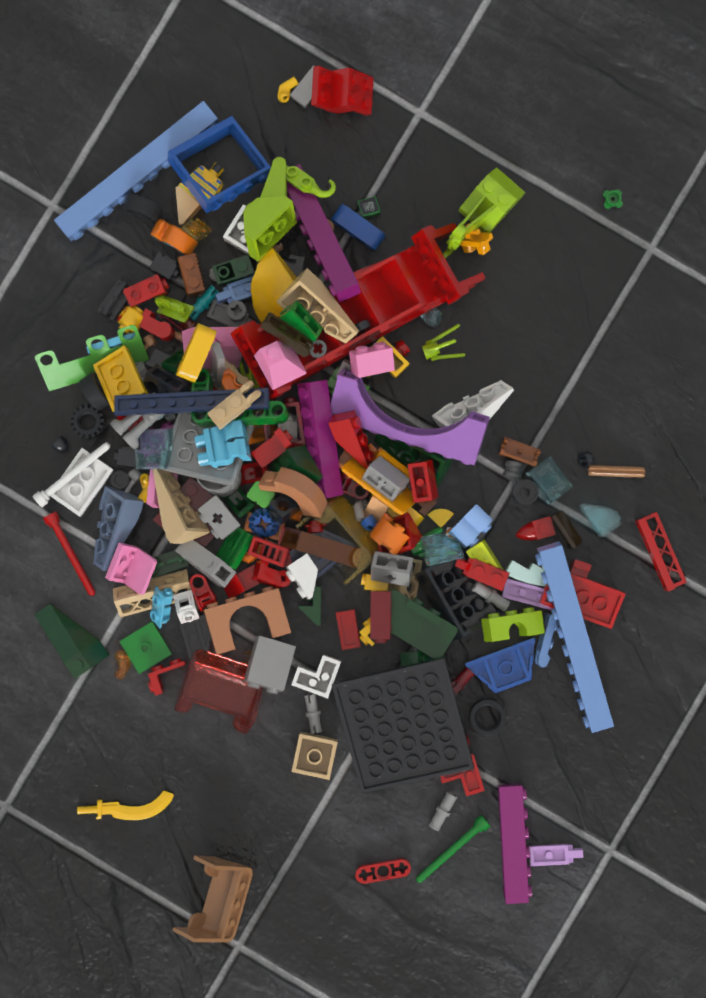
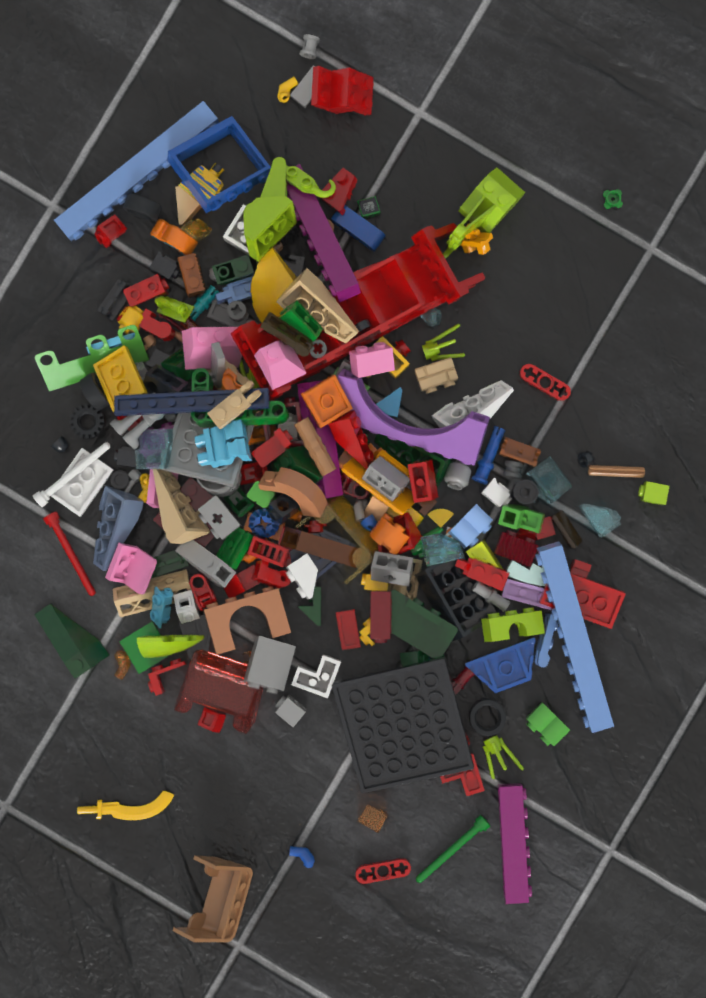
(109, 230): none -> red bracket
(166, 645): none -> lime brick
(196, 352): yellow beam -> none
(212, 720): none -> red slope
(290, 710): none -> light grey brick
(305, 855): none -> blue arm
(309, 46): none -> light grey bush
(313, 713): light grey pin -> none
(314, 755): tan brick -> none
(315, 446): none -> medium nougat axle
(326, 401): none -> orange plate
(345, 183): none -> red wing
(373, 818): none -> clear orange panel
(391, 403): none -> dark azure slope
(436, 375): none -> tan brick
(443, 811): light grey pin -> none
(457, 475): none -> light grey head
(485, 464): none -> blue pin
(494, 745): none -> lime plant
(497, 493): none -> white window
(516, 549): none -> dark red brick
(521, 517): none -> bright green brick
(547, 724): none -> bright green brick
(553, 854): lavender hinge -> none
(554, 394): none -> red beam
(653, 493): none -> lime brick
(656, 555): red fence -> none

